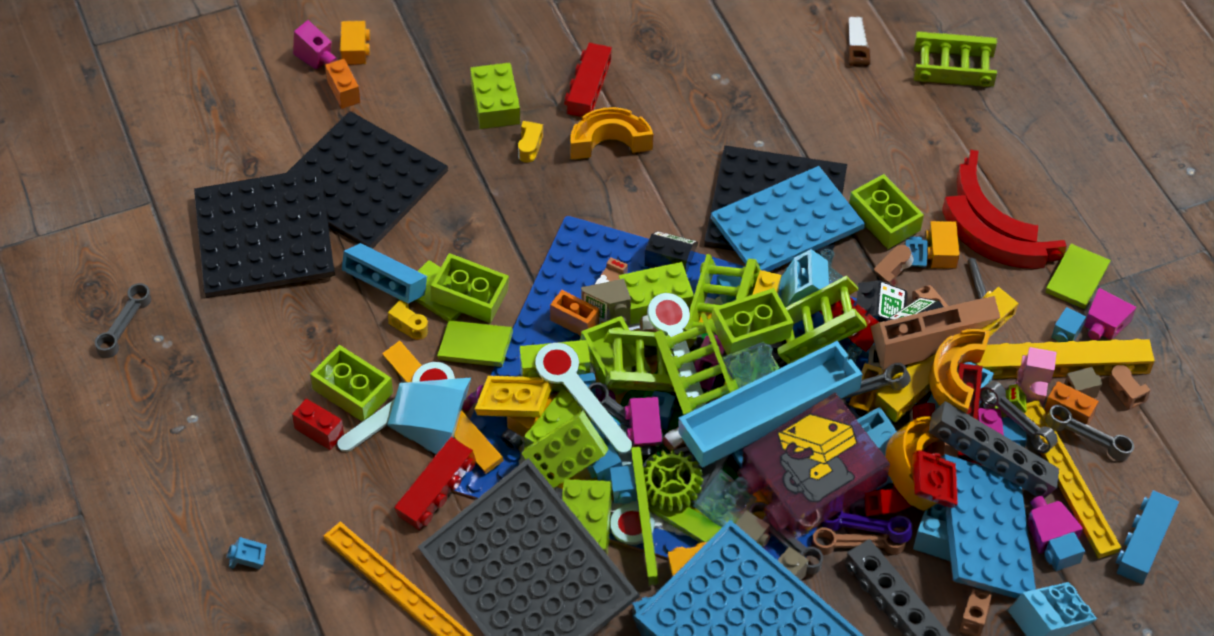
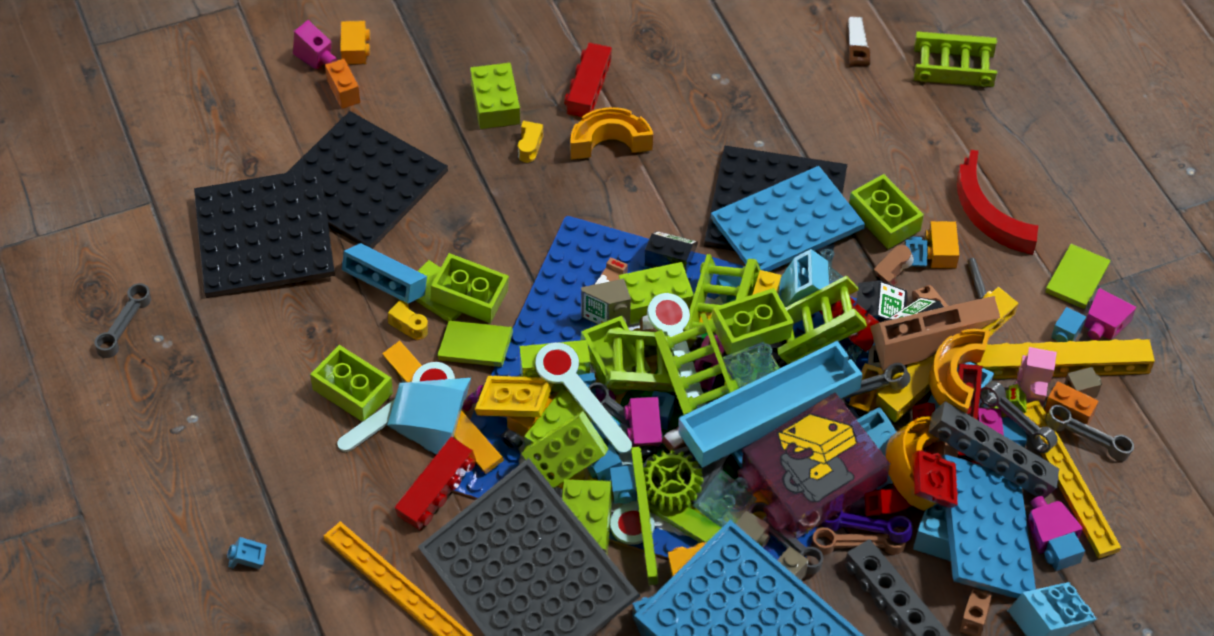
(318, 424): red brick -> none
(573, 313): orange brick -> none
(994, 245): red arch -> none
(1127, 388): nougat leg -> none
(1147, 537): dark azure brick -> none

